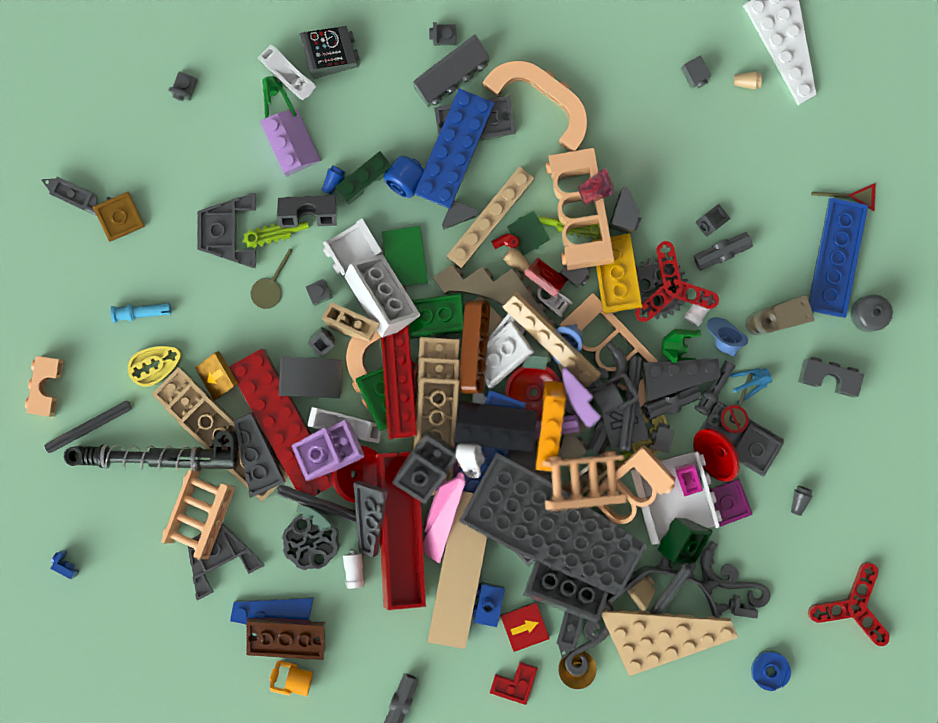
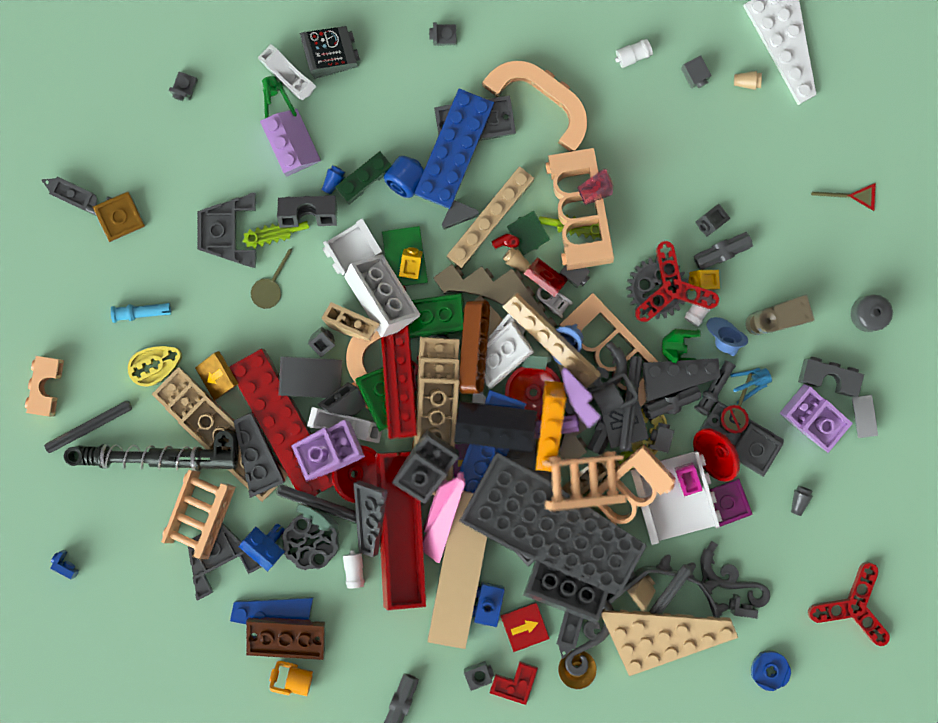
(263, 547): none -> blue brick
(319, 292): dark grey brick -> none
(344, 401): none -> dark grey slope
(410, 263): none -> yellow bracket
(451, 71): dark grey slope -> none
(470, 459): white piece -> none
(475, 683): none -> dark grey brick
(619, 279): yellow plate -> none
(625, 214): dark grey slope -> none
(632, 53): none -> white piece
(684, 541): dark green slope -> none
(705, 279): none -> yellow bracket
(816, 418): none -> lavender slope
(837, 257): blue plate -> none
(864, 416): none -> light grey slope

